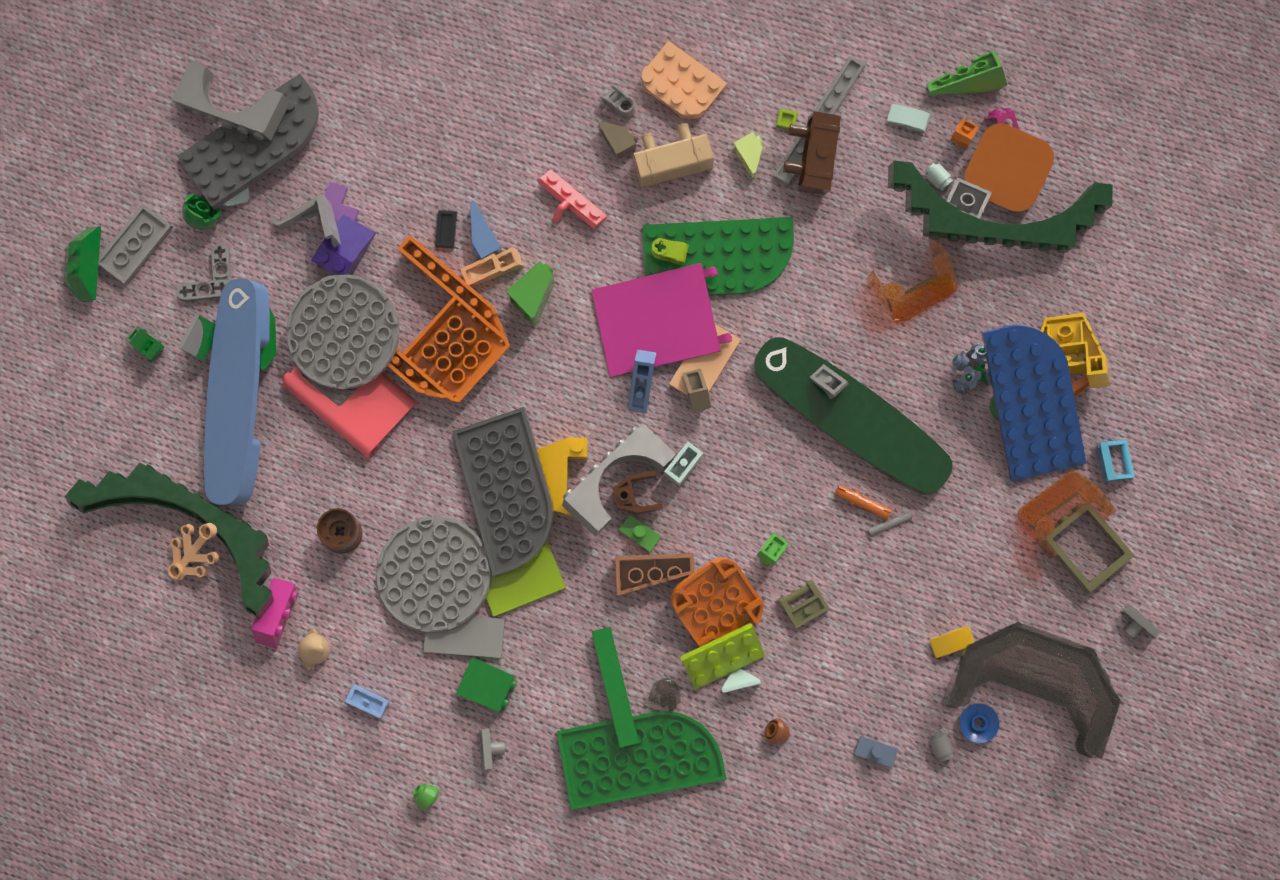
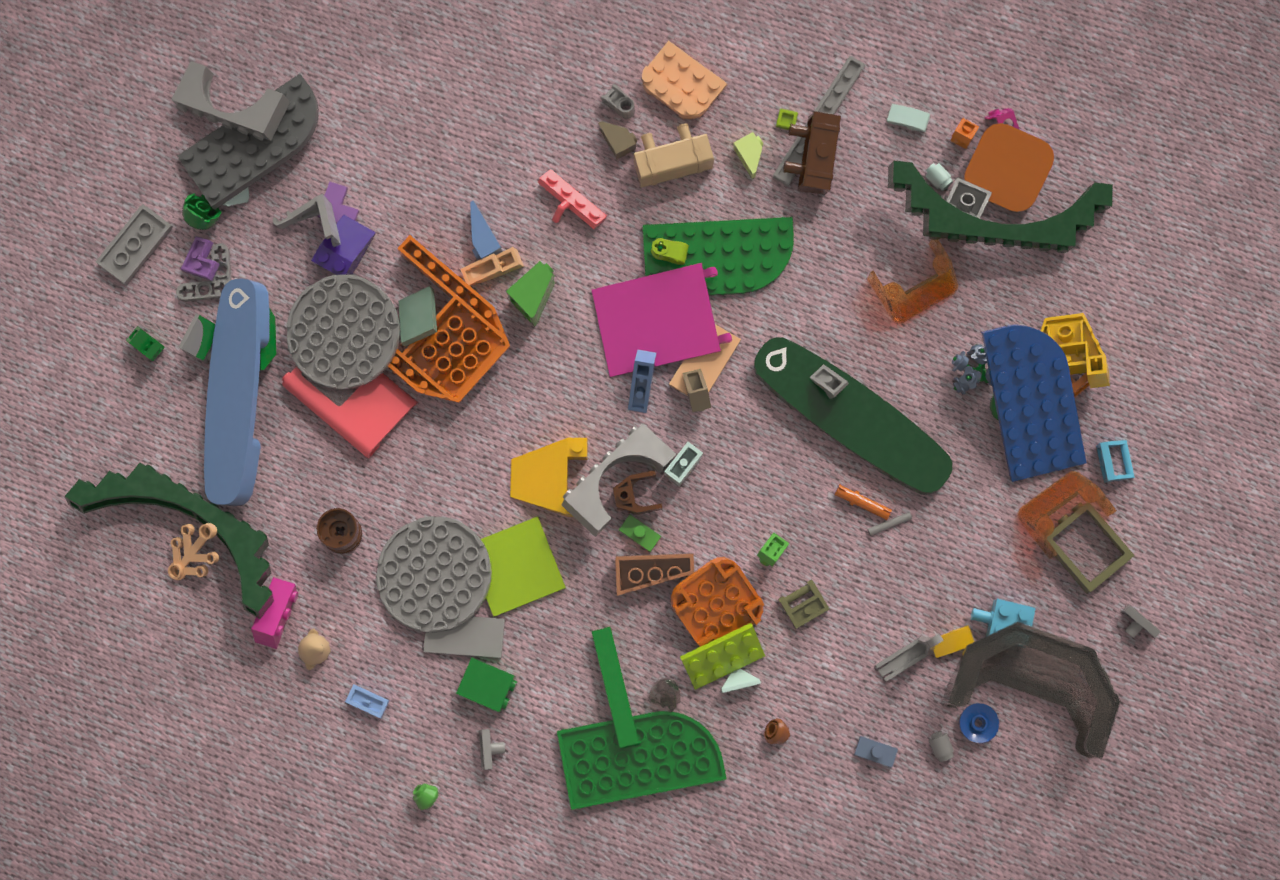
(82, 264): green wedge -> none
(196, 261): none -> medium lavender tile
(417, 316): none -> sand green tile
(446, 229): black tile -> none
(506, 488): dark grey plate -> none
(908, 656): none -> light grey hinge
(982, 76): bright green wedge -> none
(1004, 614): none -> medium azure brick

